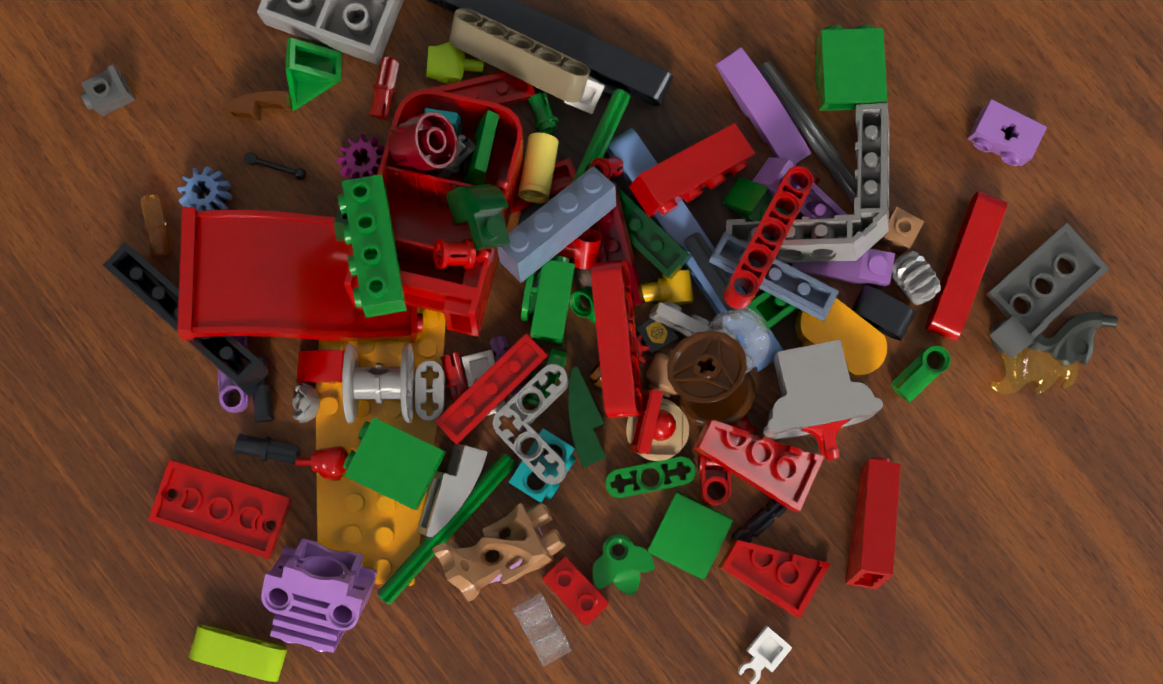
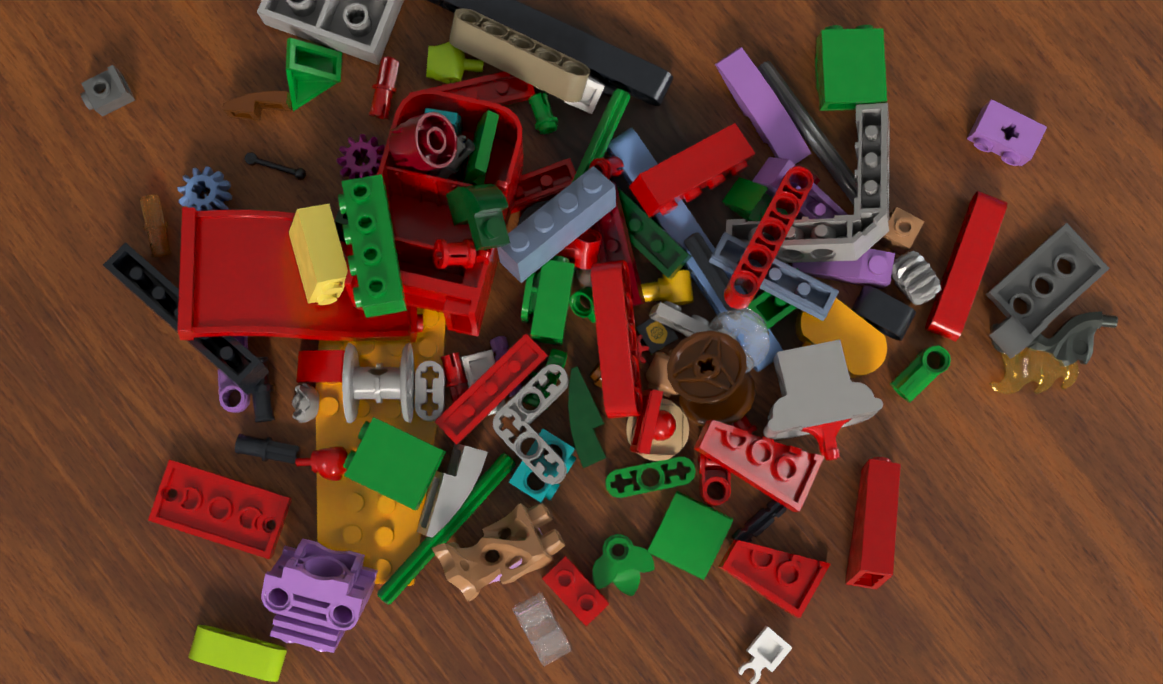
(318, 254): none -> light yellow brick
(538, 168): light yellow pin -> none

